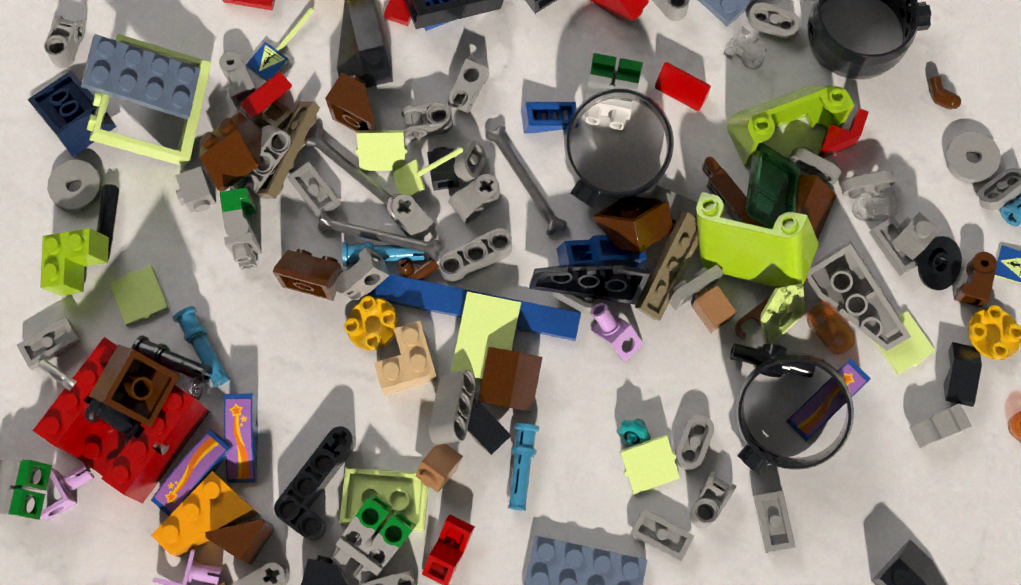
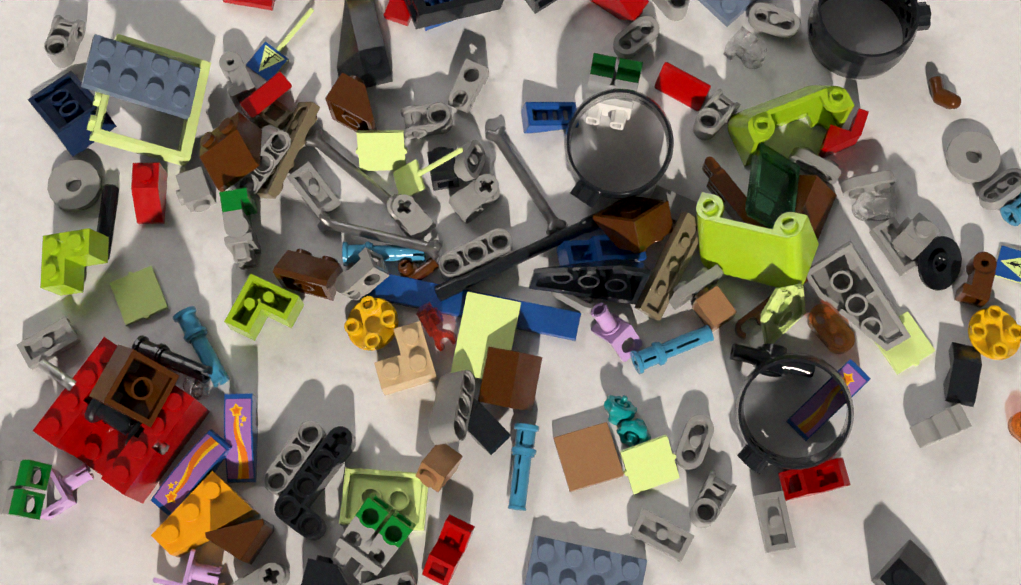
(149, 192): none -> red slope
(262, 301): none -> lime brick
(295, 444): none -> light grey beam
(432, 321): none -> clear red plate
(458, 284): none -> black piece
(588, 457): none -> medium nougat tile
(619, 409): none -> teal piece
(635, 38): none -> light grey plate
(660, 352): none -> dark azure pin
(717, 113): none -> light grey piece
(814, 480): none -> red slope

